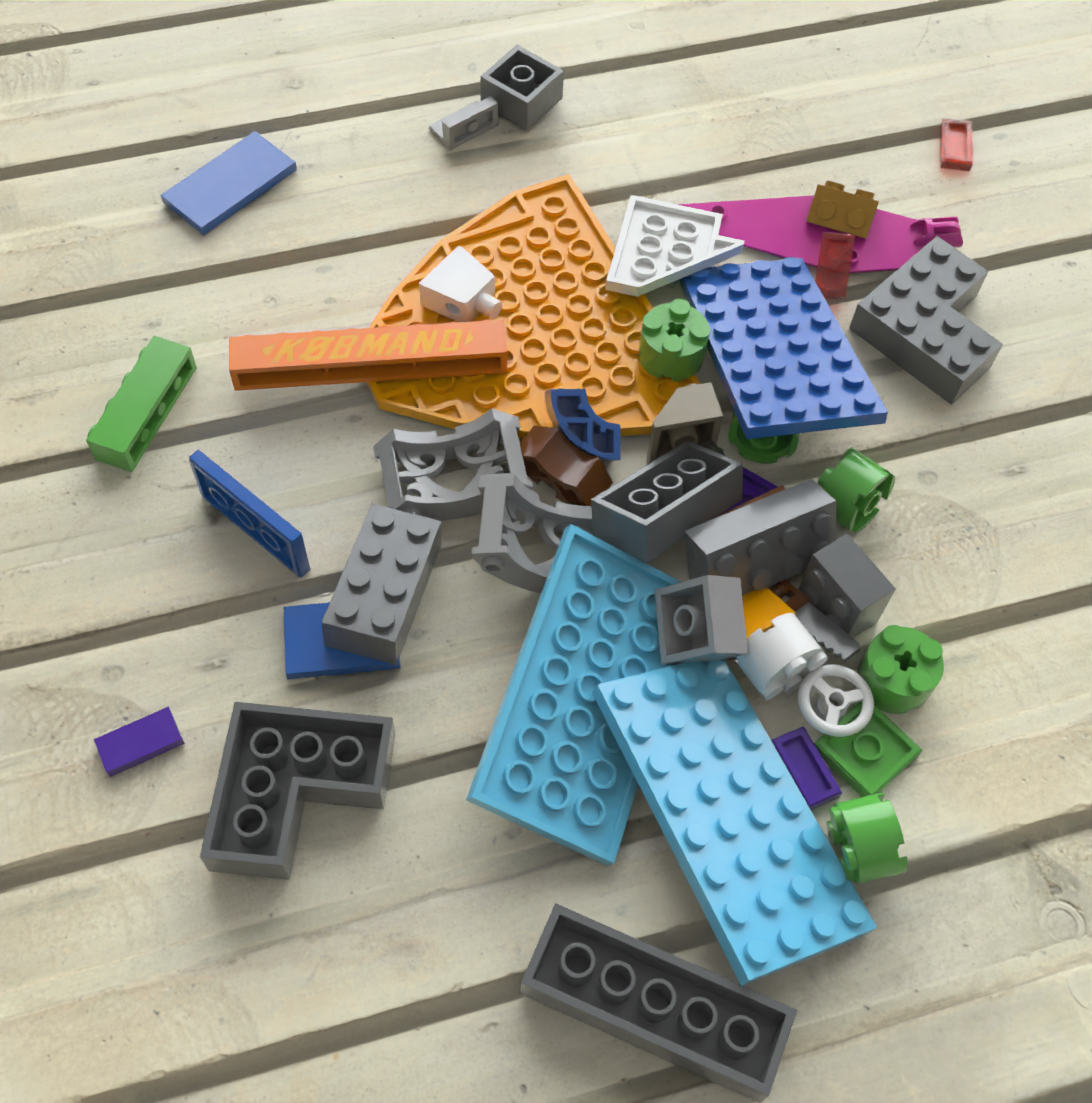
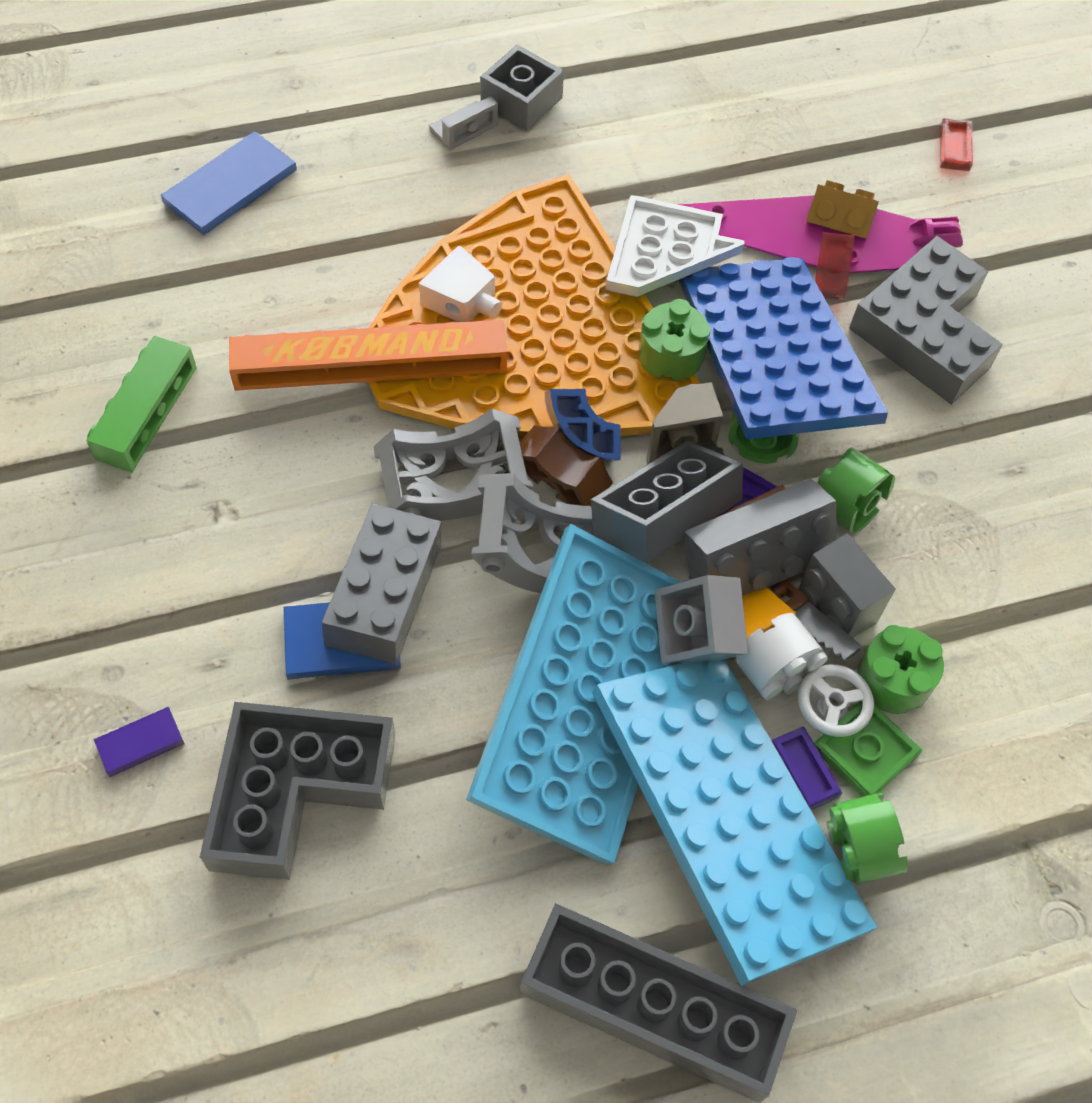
(250, 514): blue tile -> none

